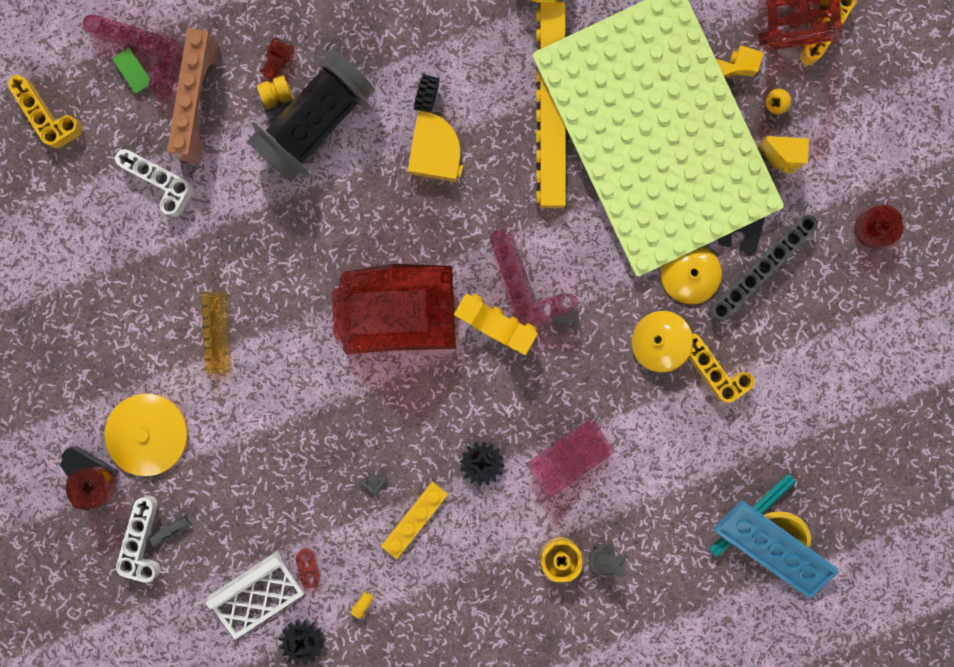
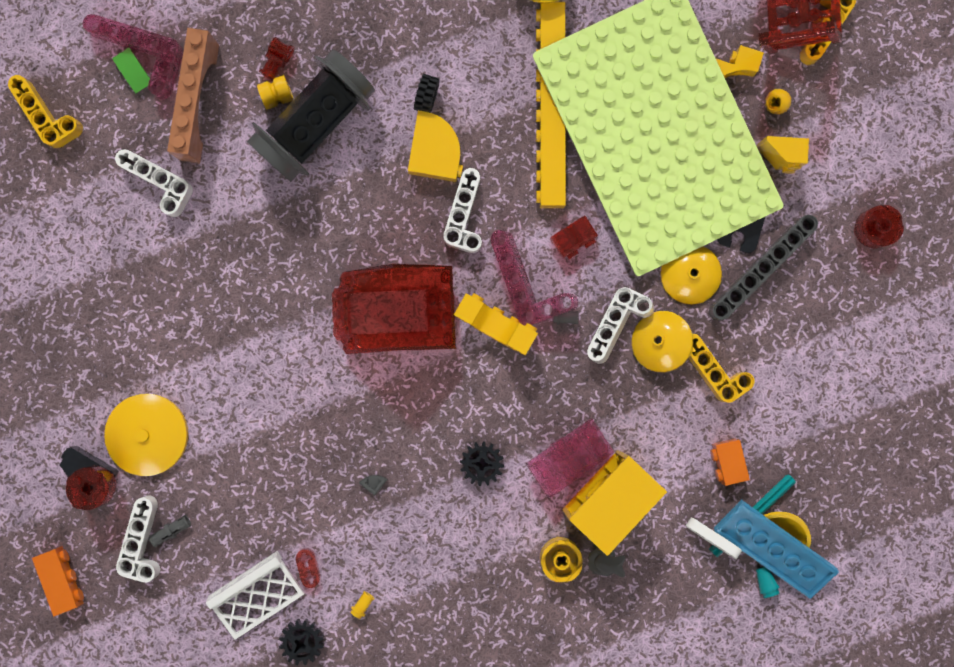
(58, 581): none -> orange brick
(215, 332): clear yellow fence -> none
(414, 520): yellow plate -> none
(465, 209): none -> white beam
(574, 237): none -> clear red brick
(613, 501): none -> yellow piece
(616, 327): none -> white beam
(713, 538): none -> white beam
(730, 462): none -> orange brick
(767, 583): none -> teal cone

